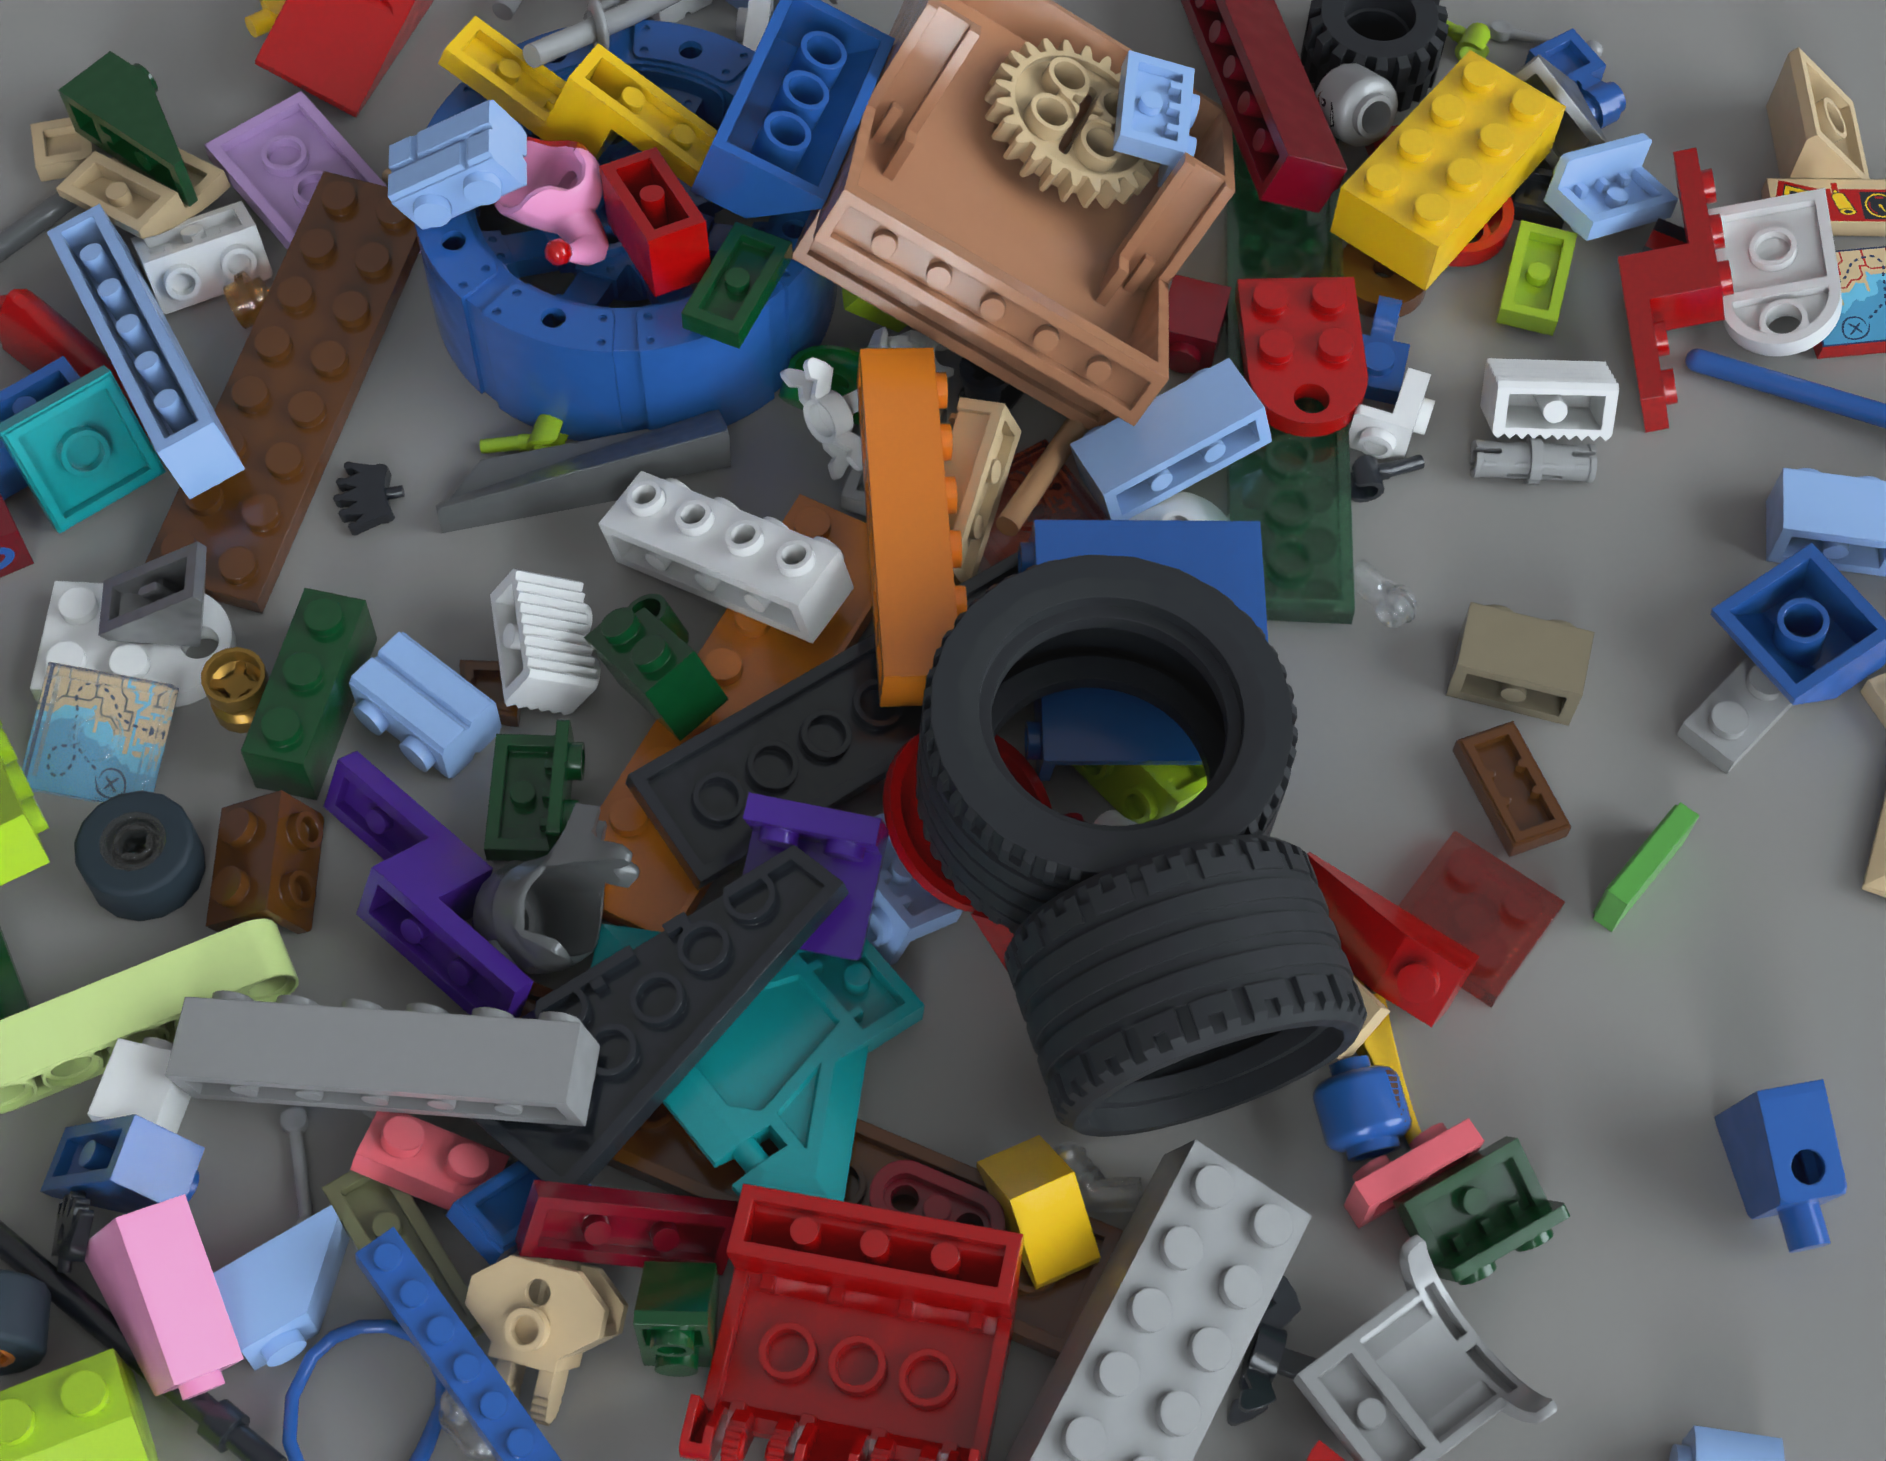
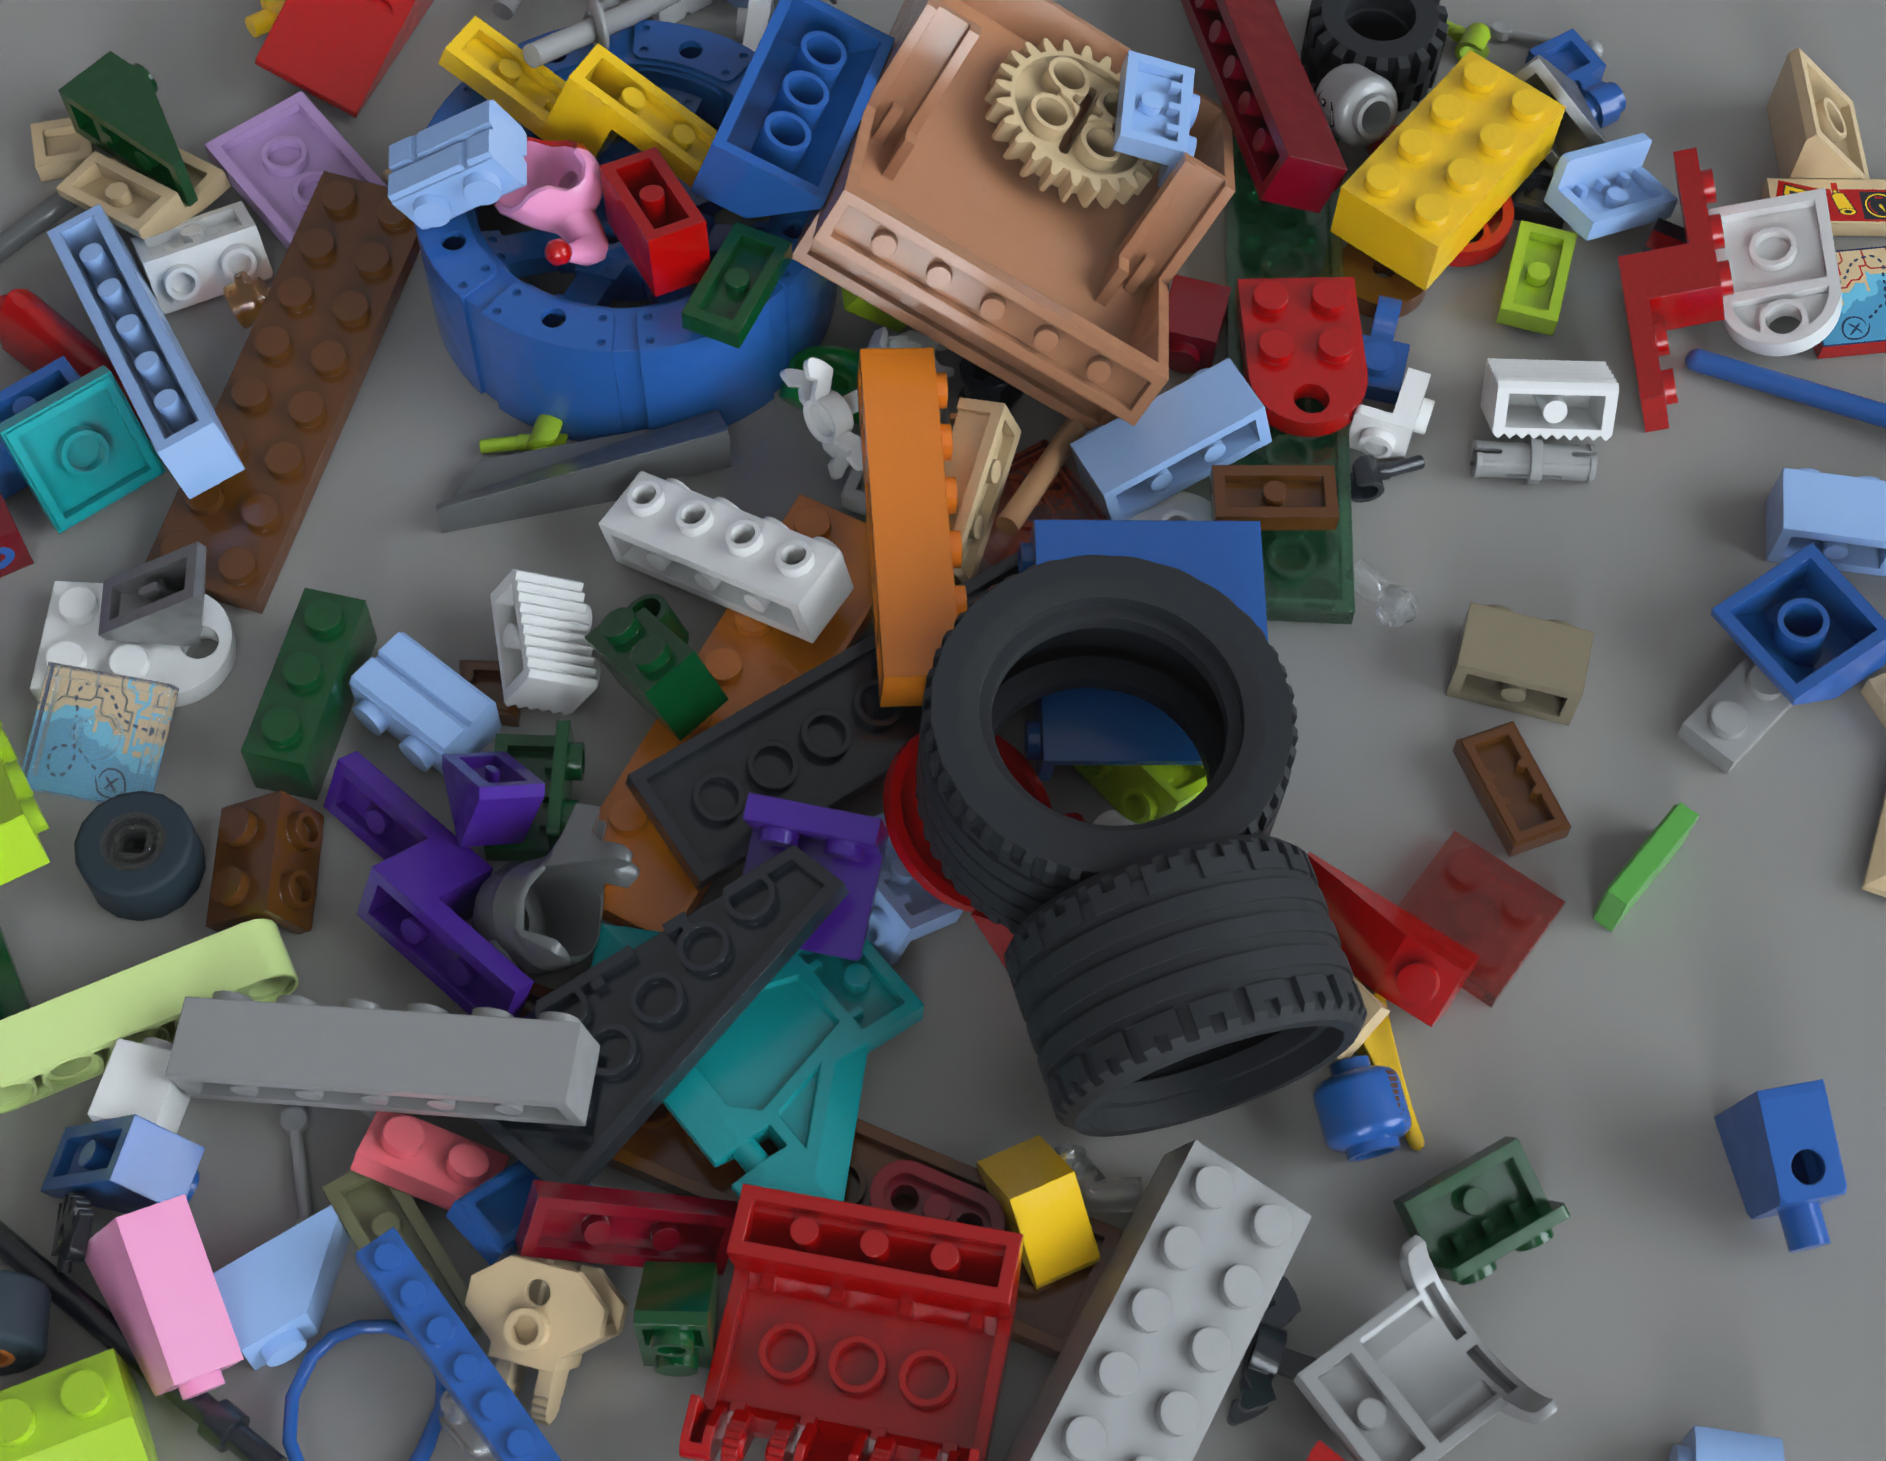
(234, 686): pearl gold wheel -> none
(366, 496): black piece -> none
(491, 797): none -> dark purple slope
(1276, 495): none -> reddish brown plate
(1430, 1155): coral plate -> none

